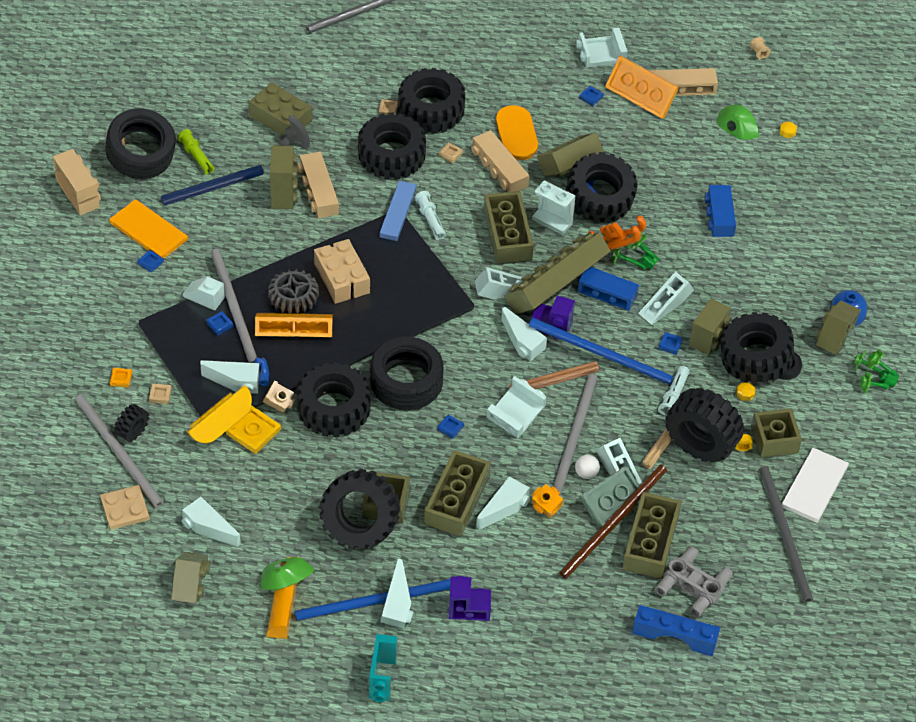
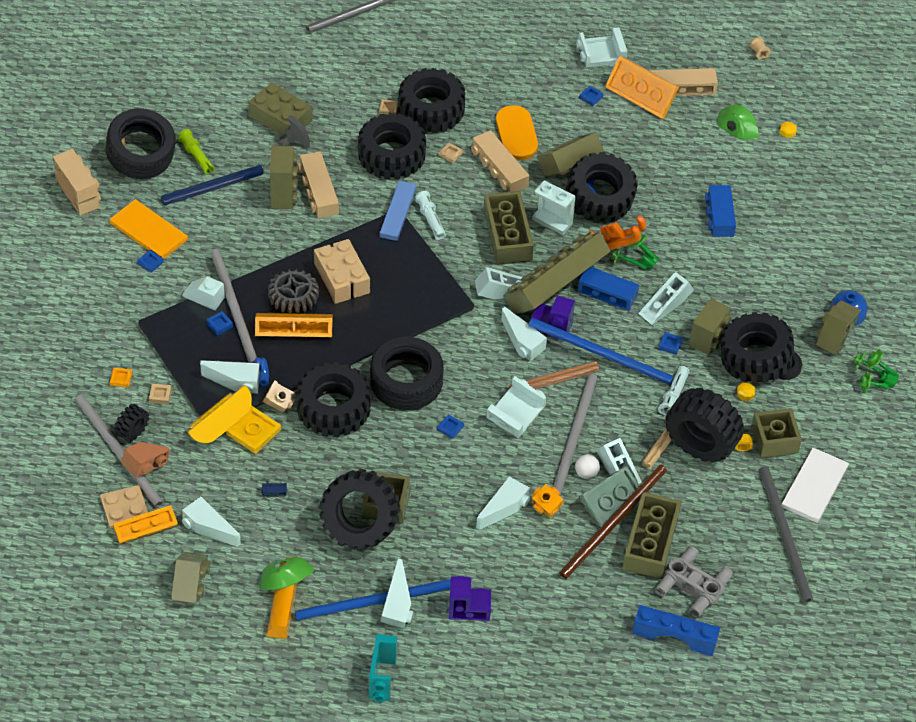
(144, 458): none -> nougat slope
(145, 524): none -> light orange plate
(274, 489): none -> dark blue pin
(457, 493): olive brick -> none

